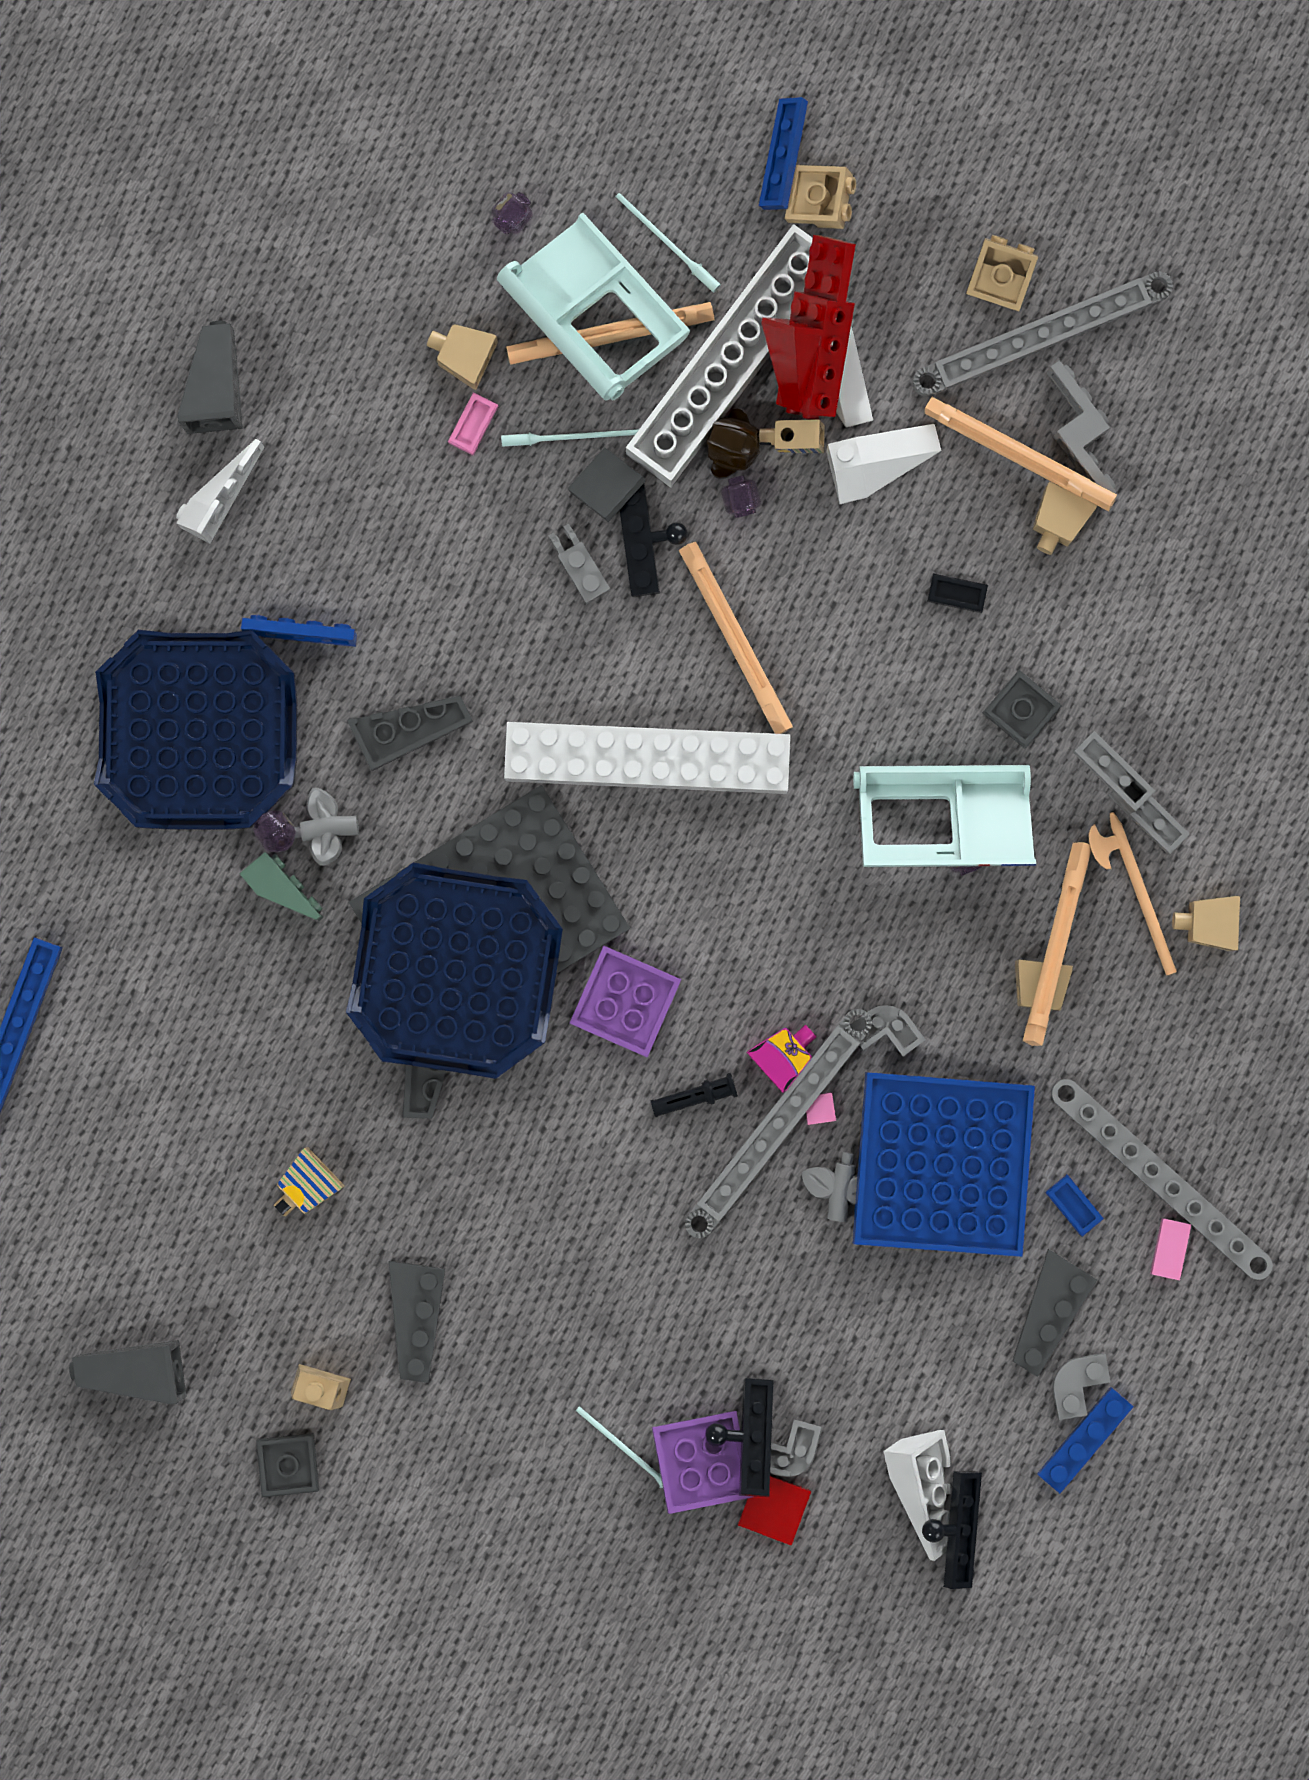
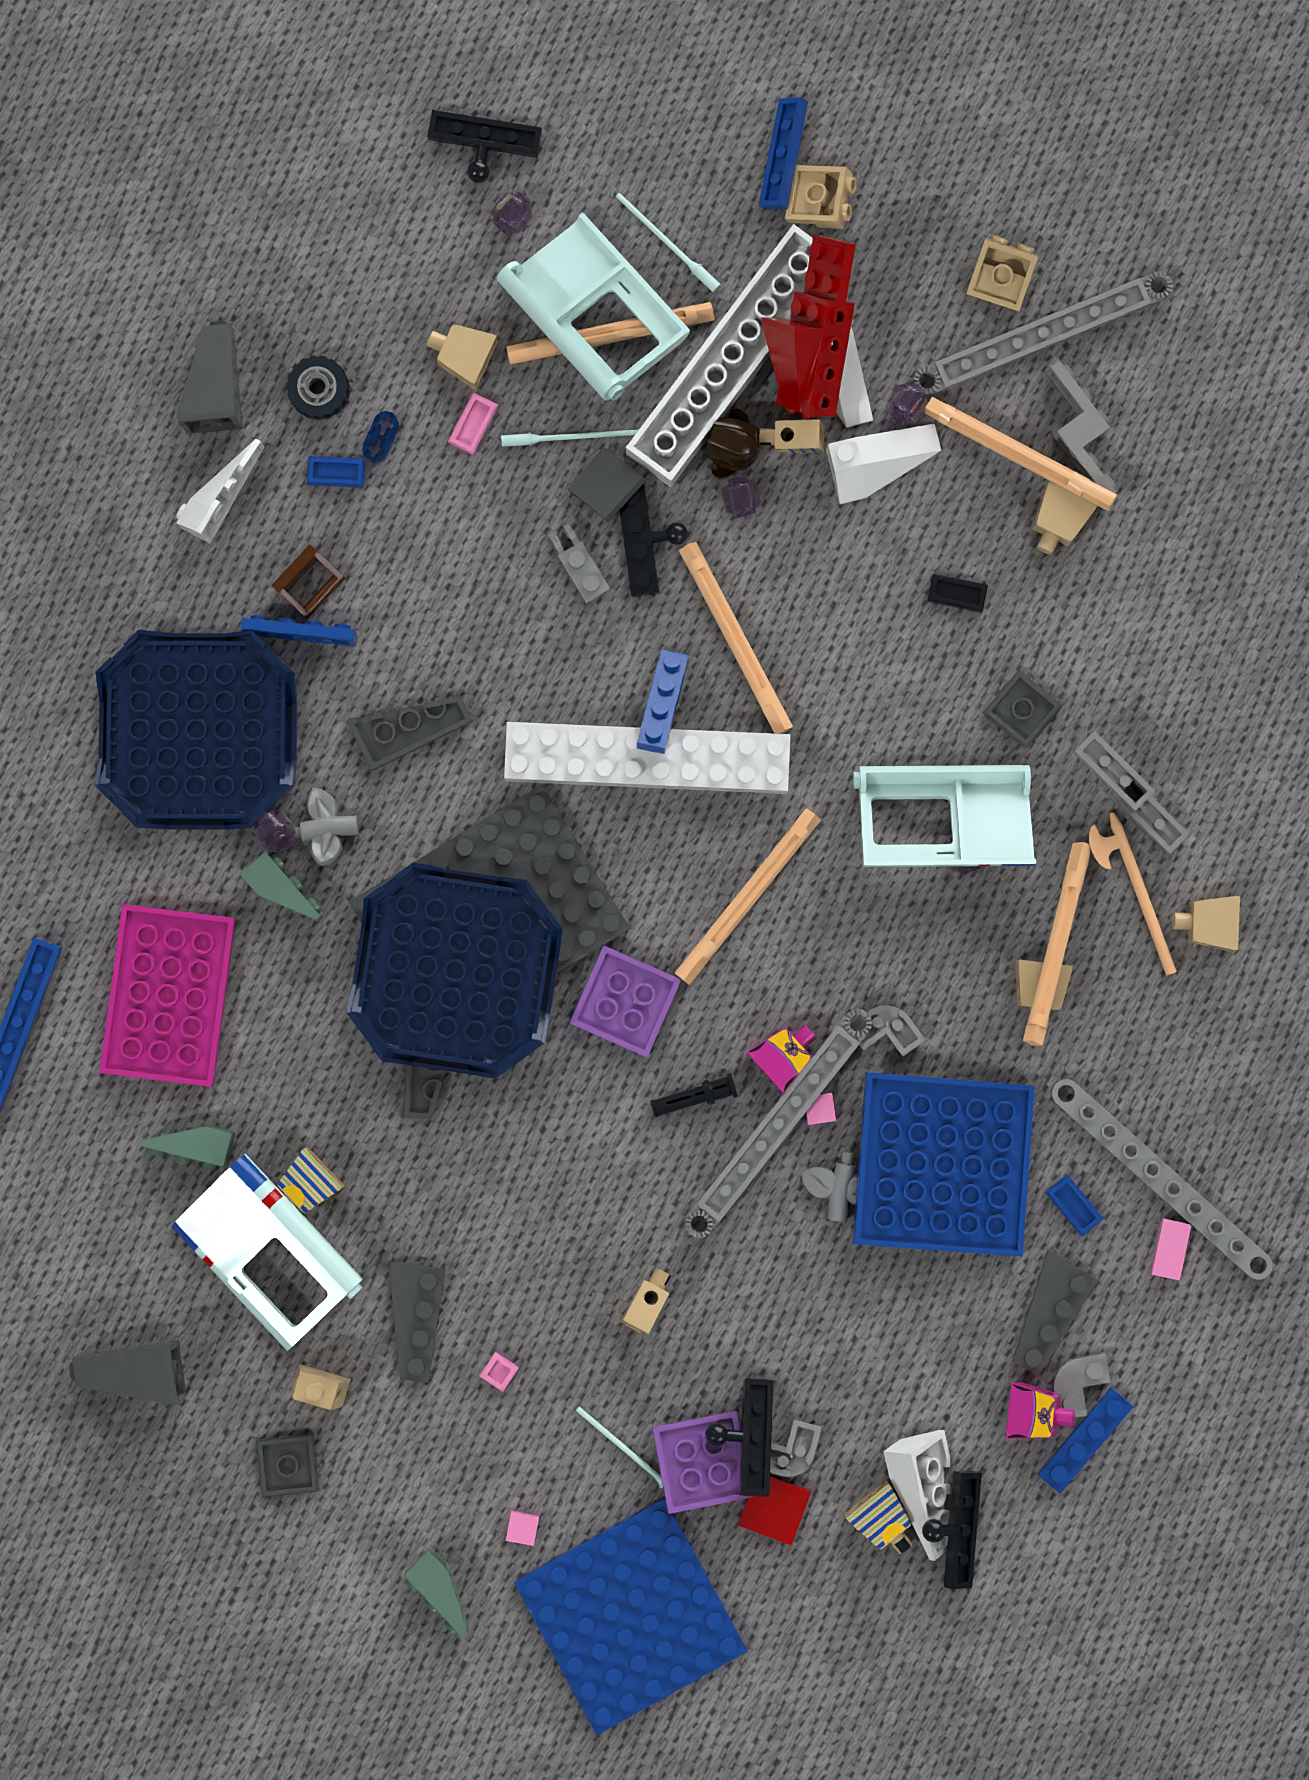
(167, 995): none -> dark pink plate
(201, 1144): none -> sand green slope
(238, 1220): none -> light aqua piece
(297, 570): none -> reddish brown tile
(318, 370): none -> black wheel
(336, 471): none -> blue tile
(386, 440): none -> clear blue beam
(436, 1583): none -> sand green slope
(484, 135): none -> black plate
(499, 1371): none -> bright pink tile
(522, 1528): none -> bright pink tile
(630, 1616): none -> blue plate
(641, 1315): none -> tan torso
(662, 702): none -> plate
(747, 896): none -> light nougat piece
(881, 1518): none -> torso
(906, 404): none -> clear purple head
(1035, 1412): none -> dark pink torso

